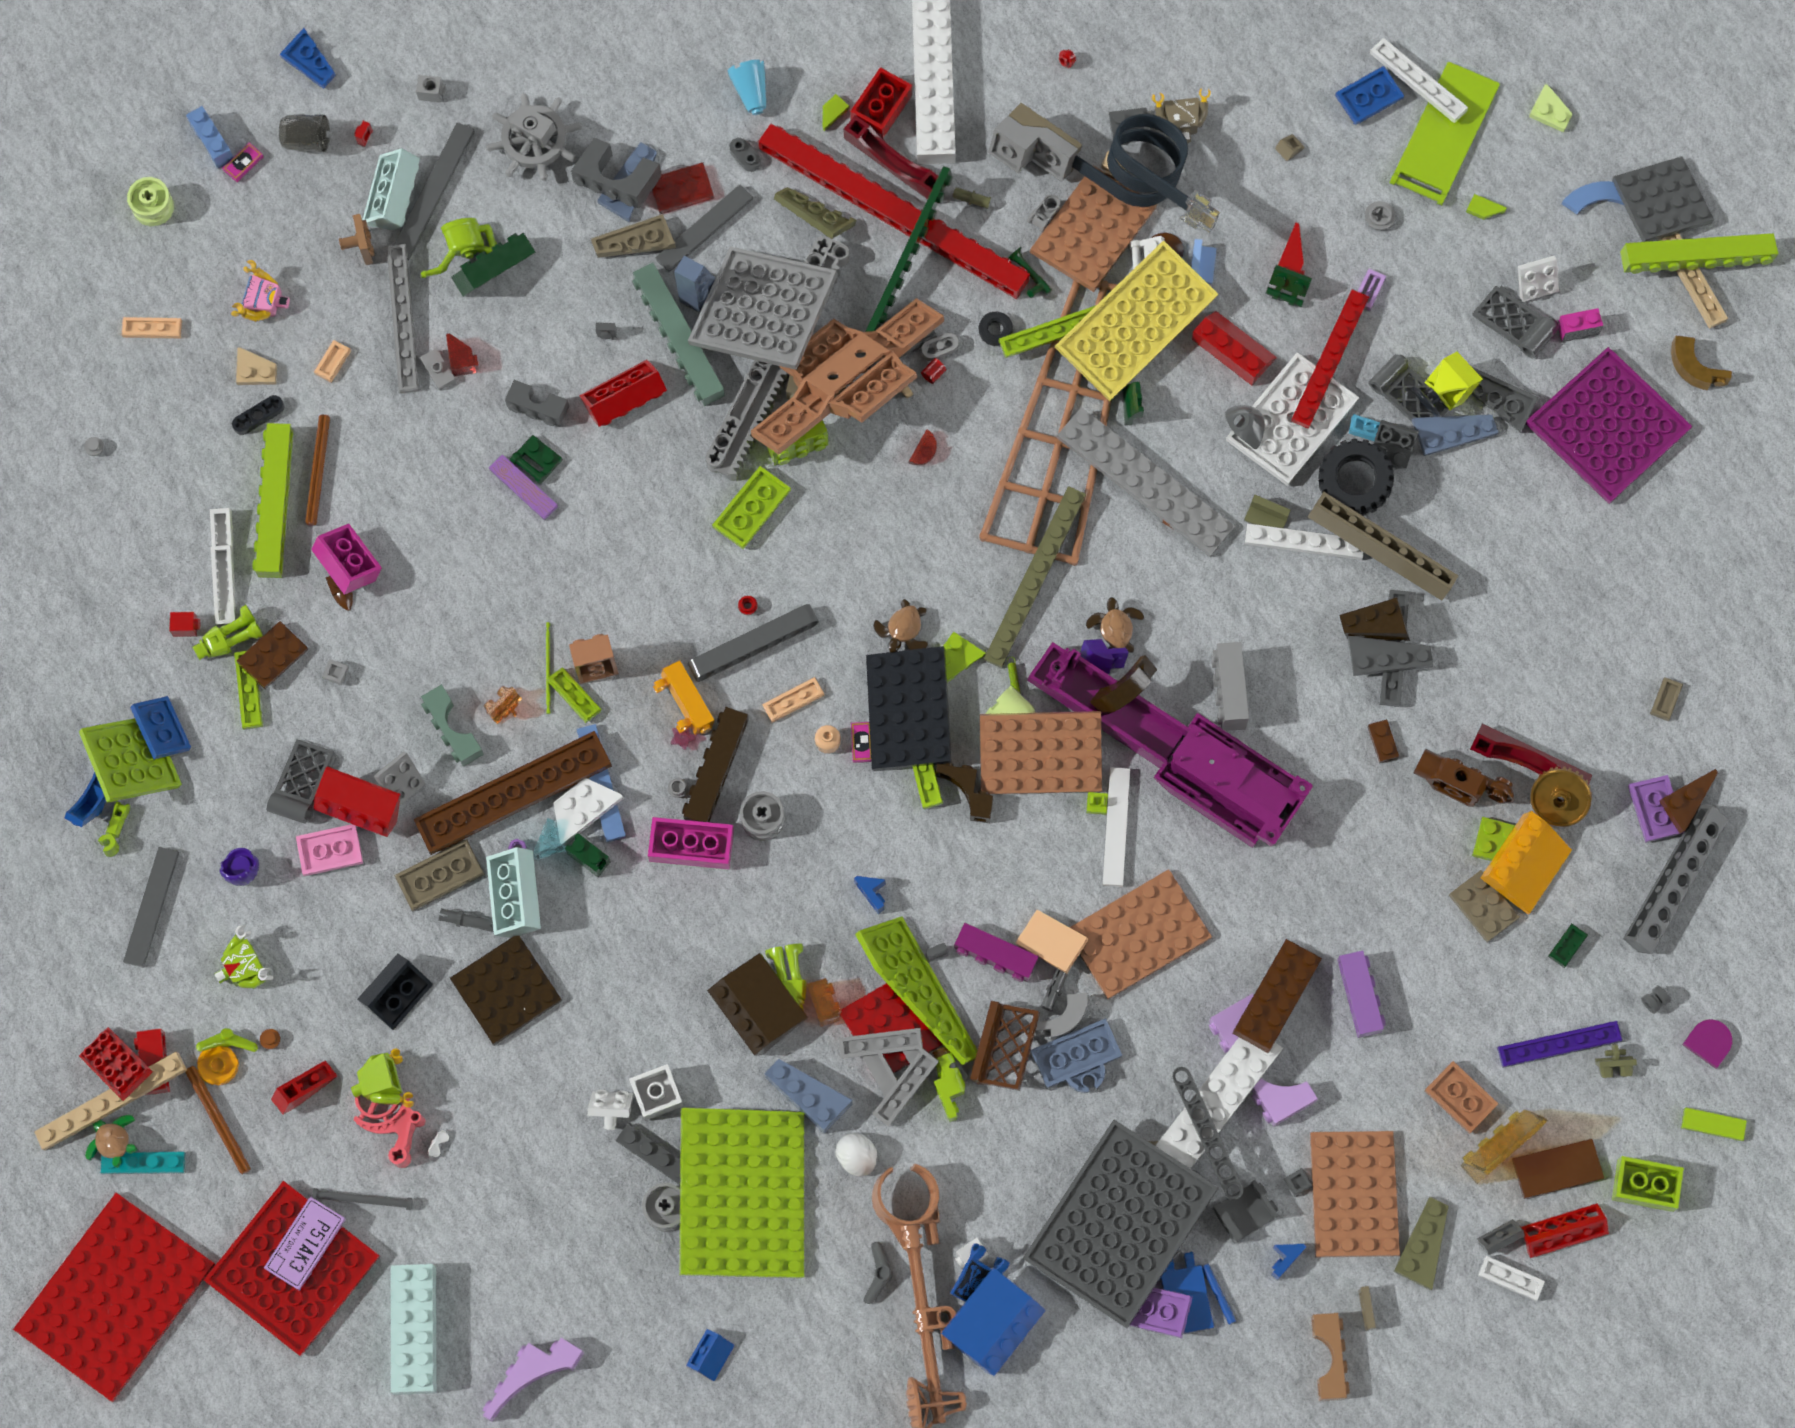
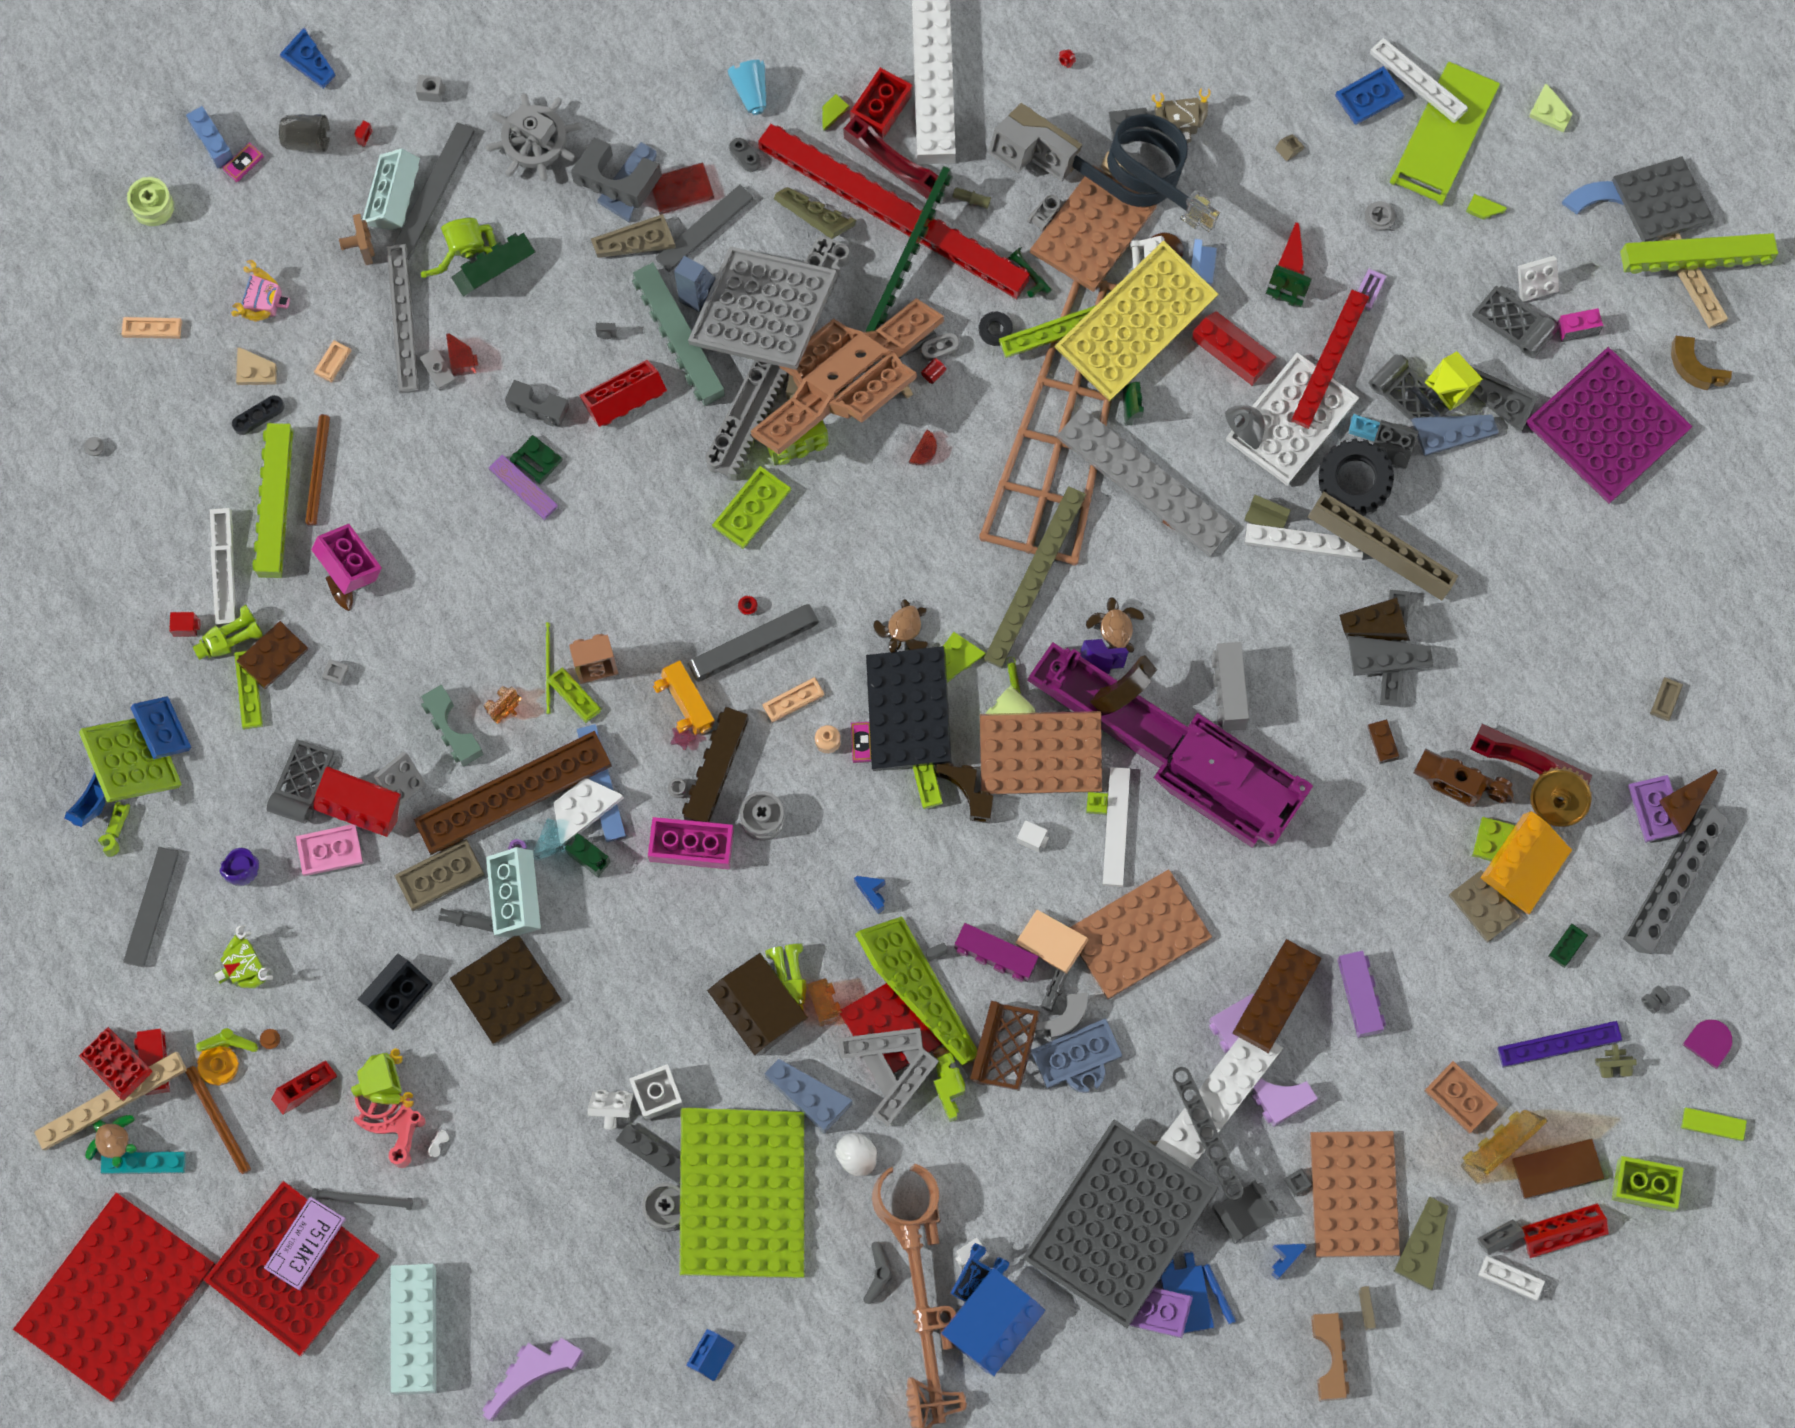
(1032, 836): none -> white brick

